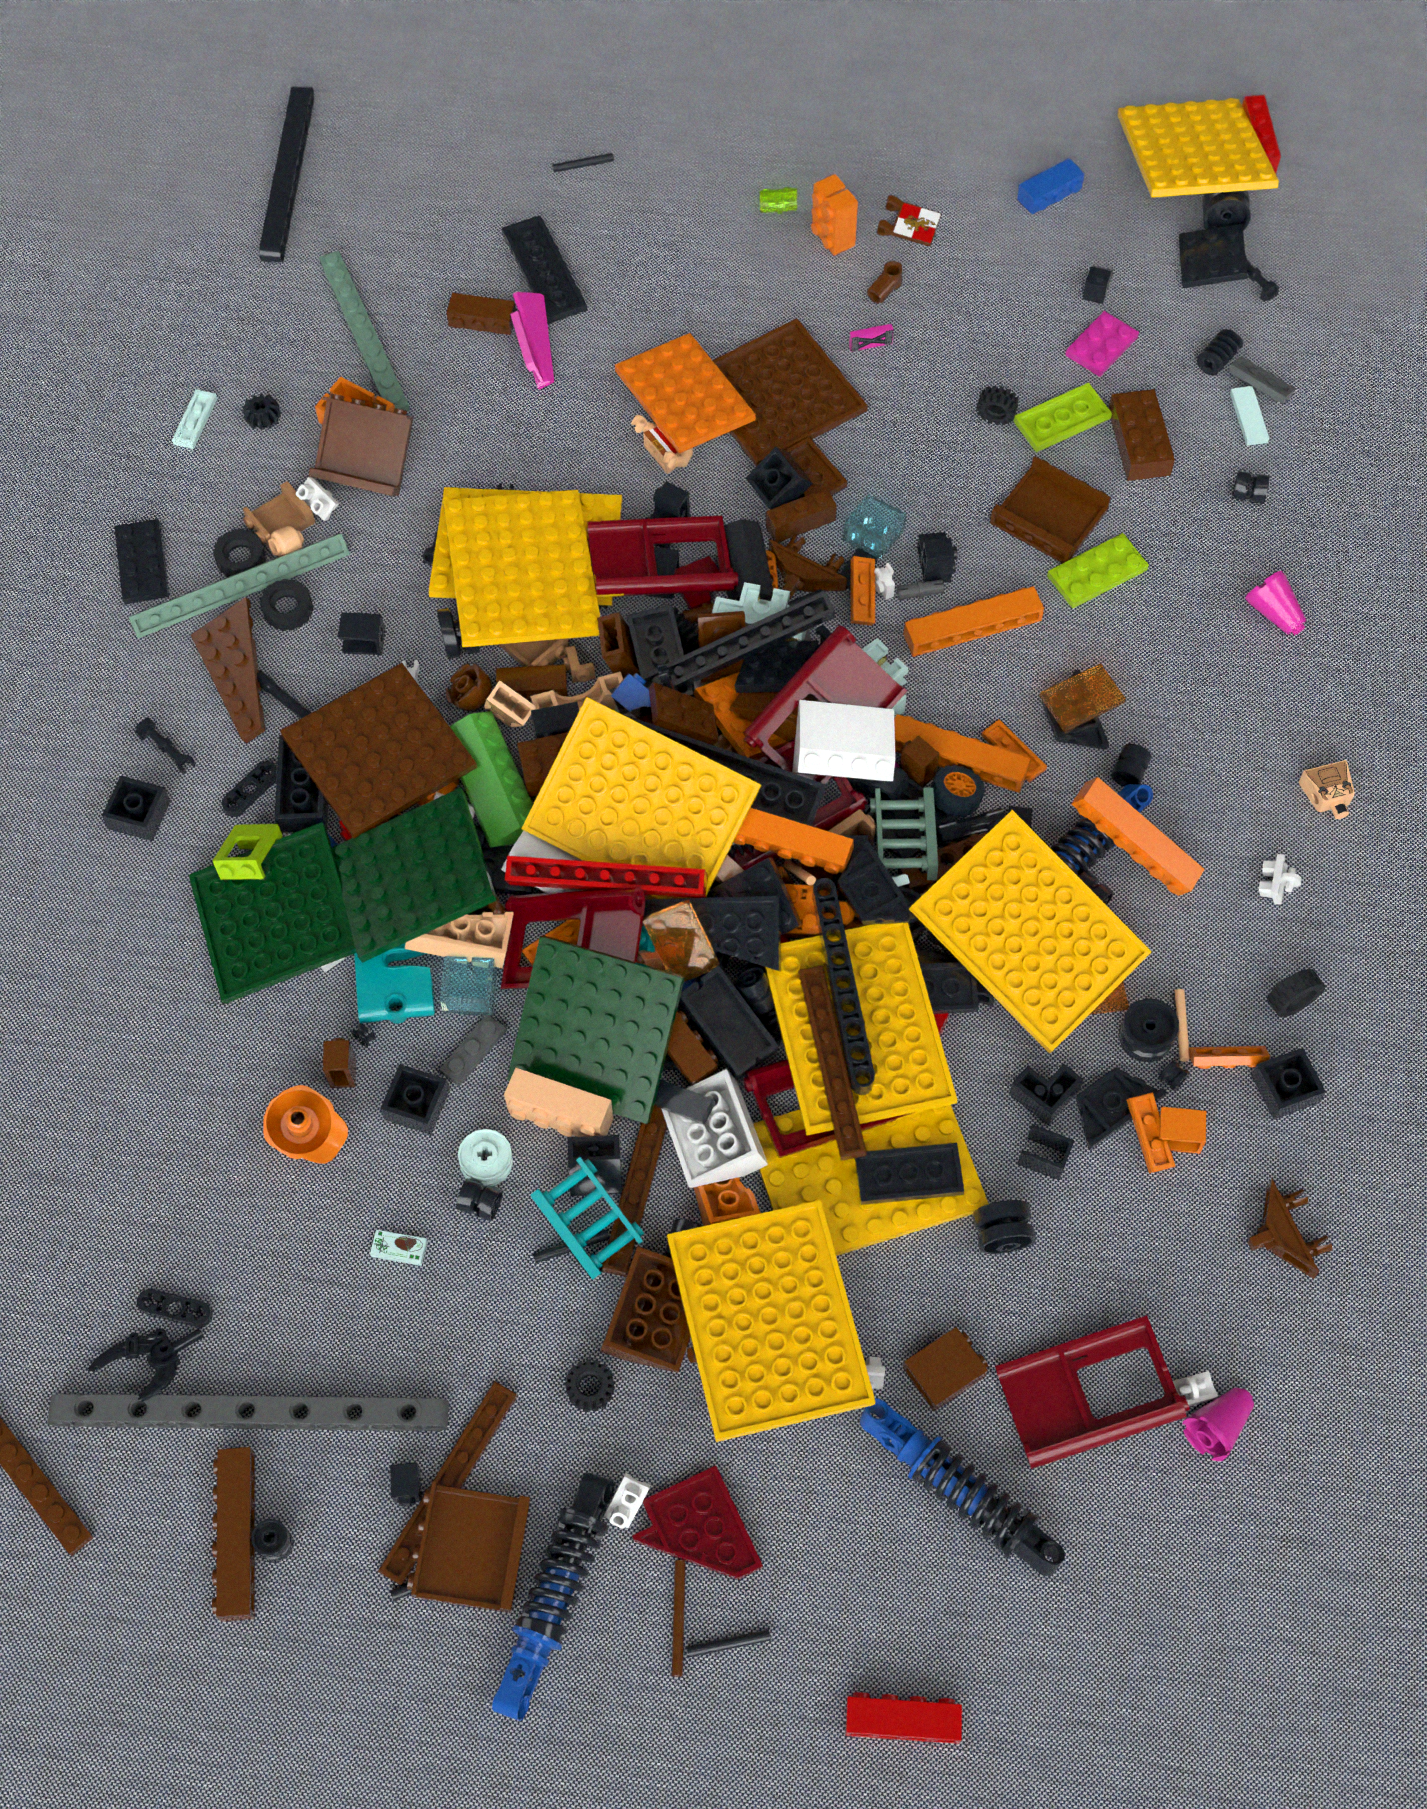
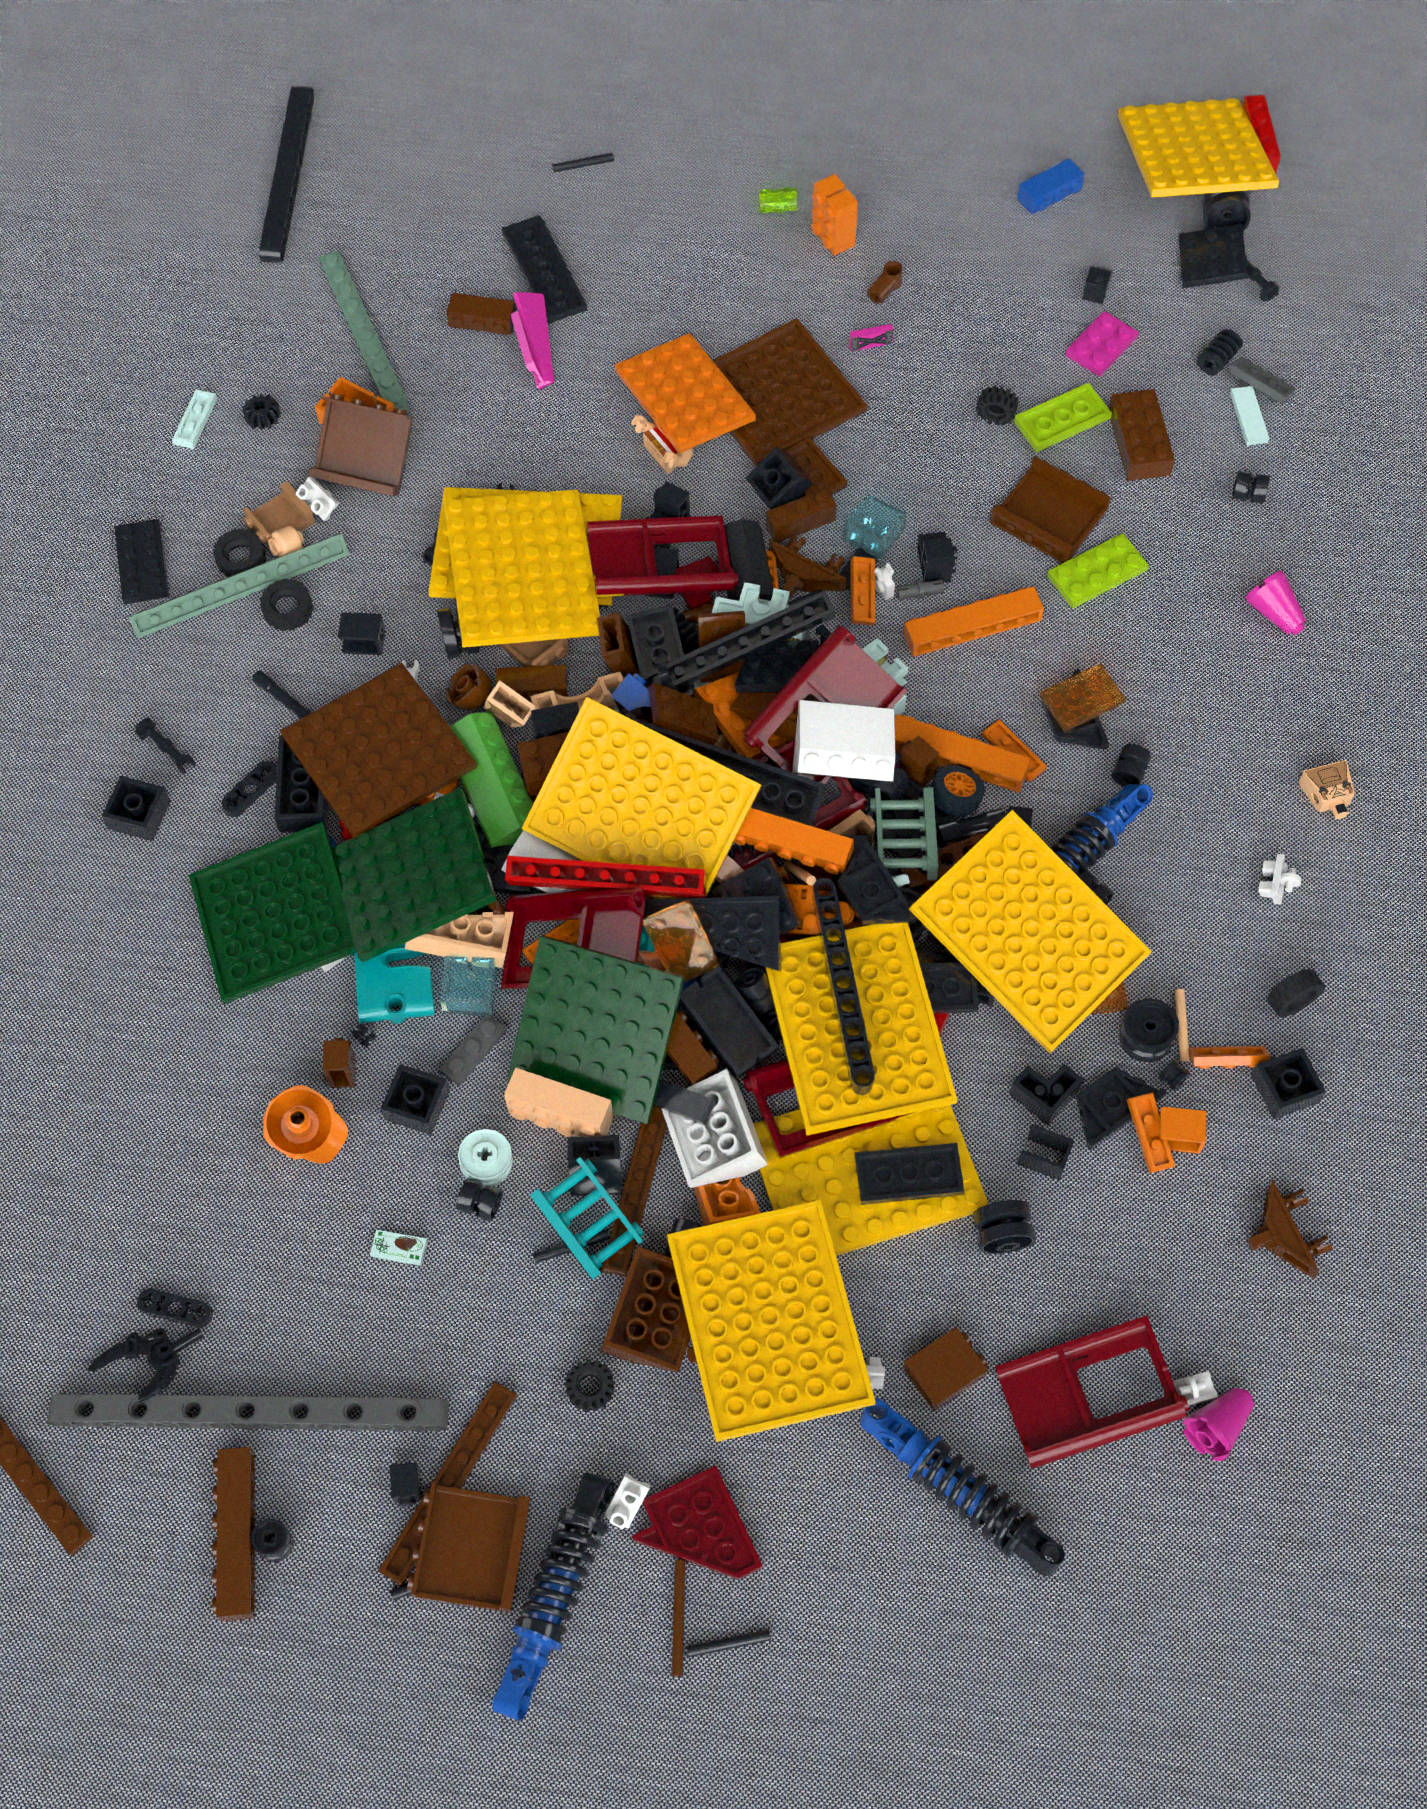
(232, 663): reddish brown wing -> none
(247, 836): lime window -> none
(578, 672): medium nougat bracket -> none
(832, 1063): reddish brown tile -> none
(903, 1719): red brick -> none
(911, 223): flag -> none
(1137, 836): orange brick -> none

